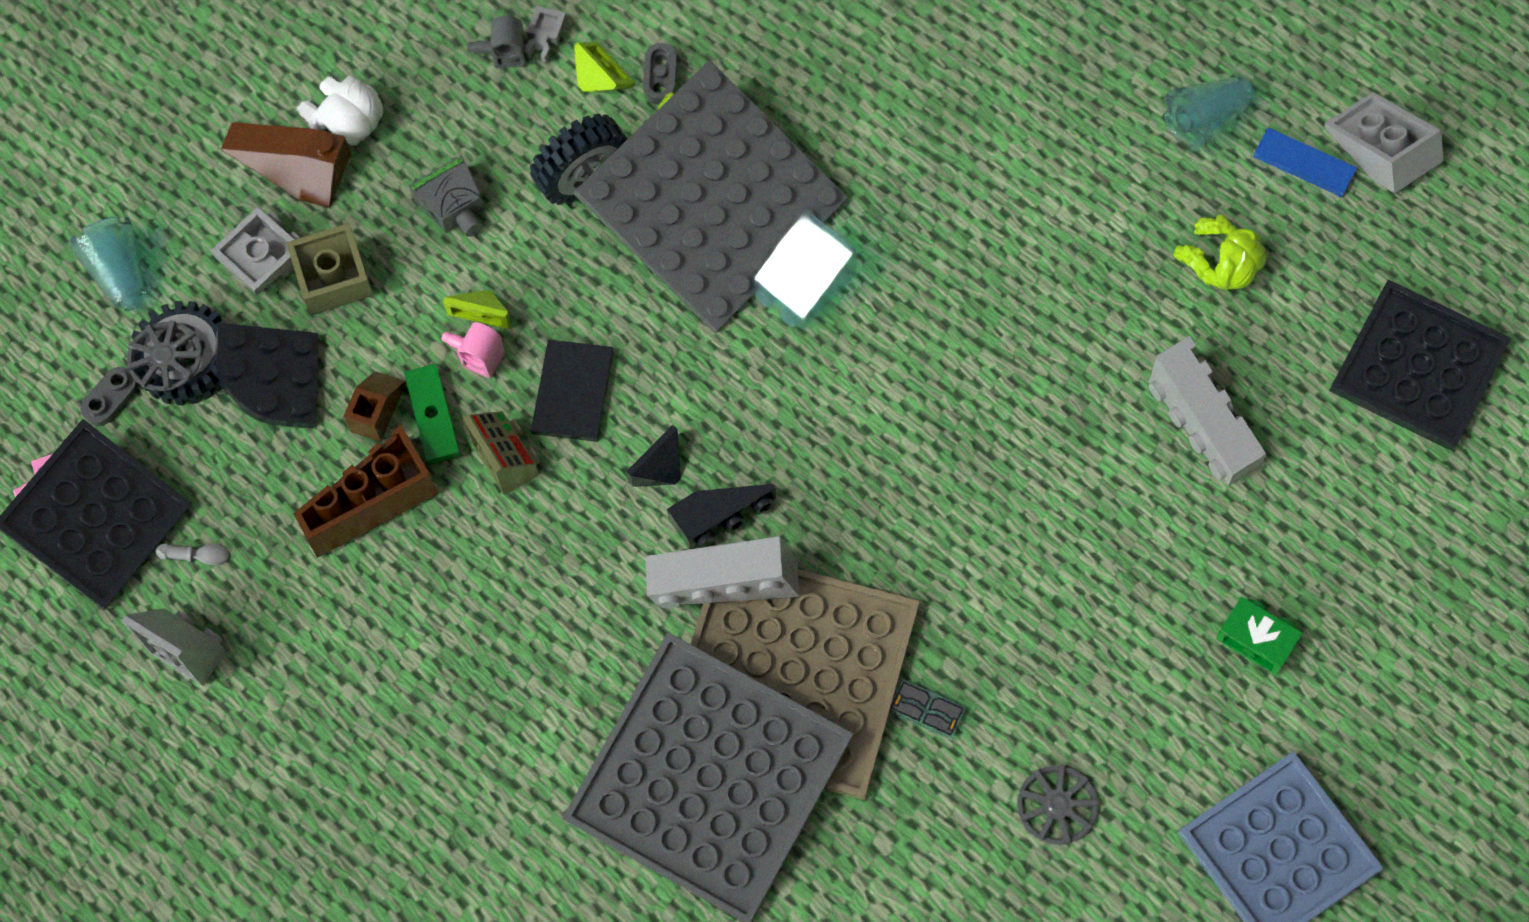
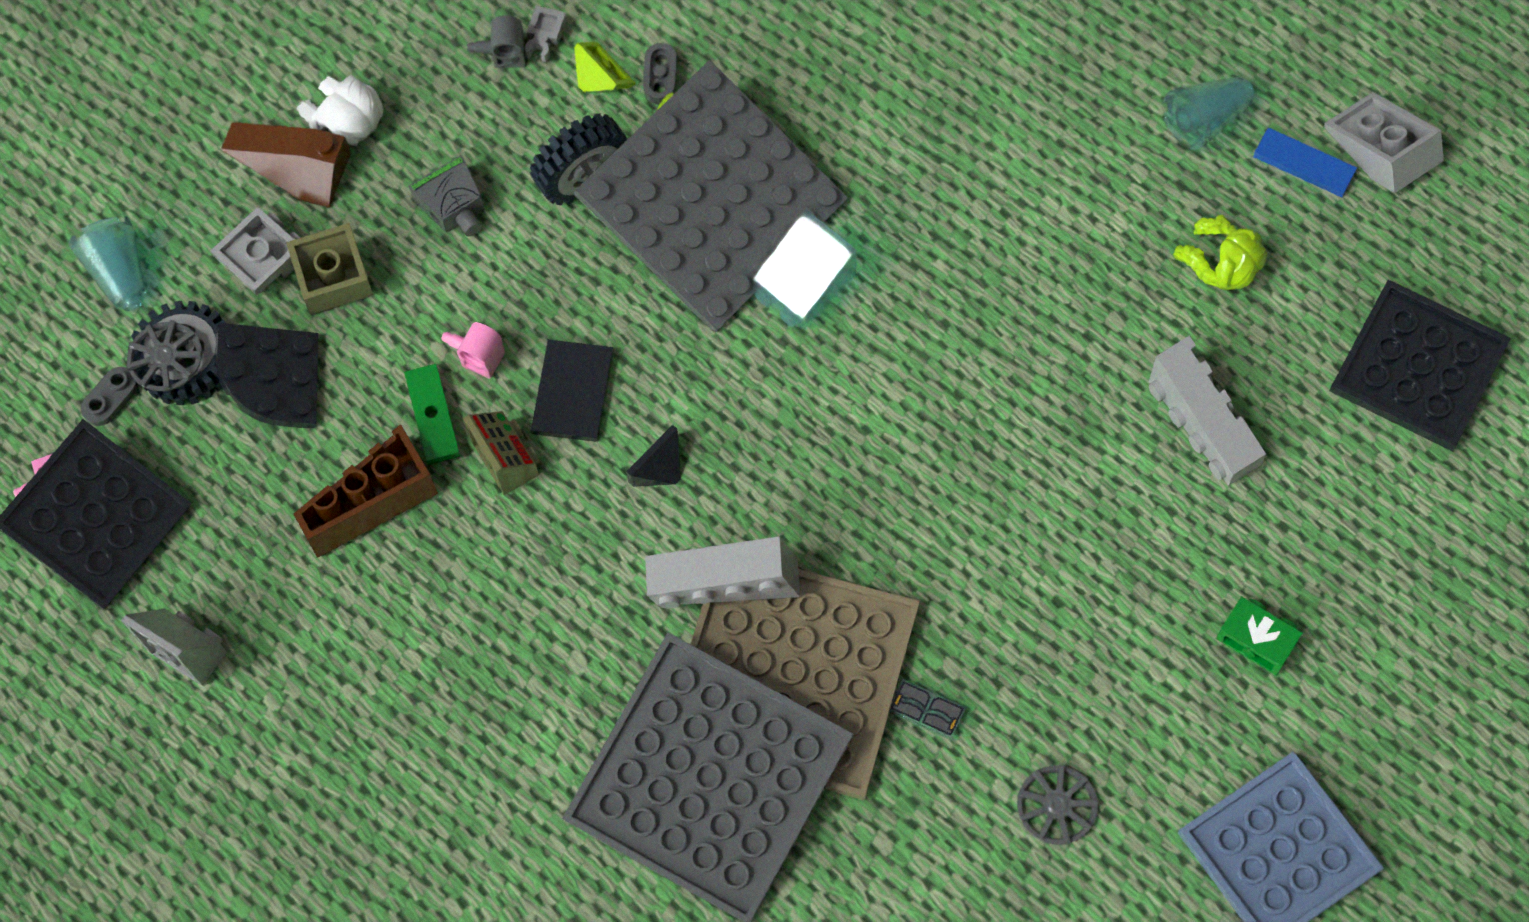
(208, 554): light grey piece -> none
(373, 405): reddish brown slope -> none
(478, 307): lime slope -> none
(700, 513): black slope -> none

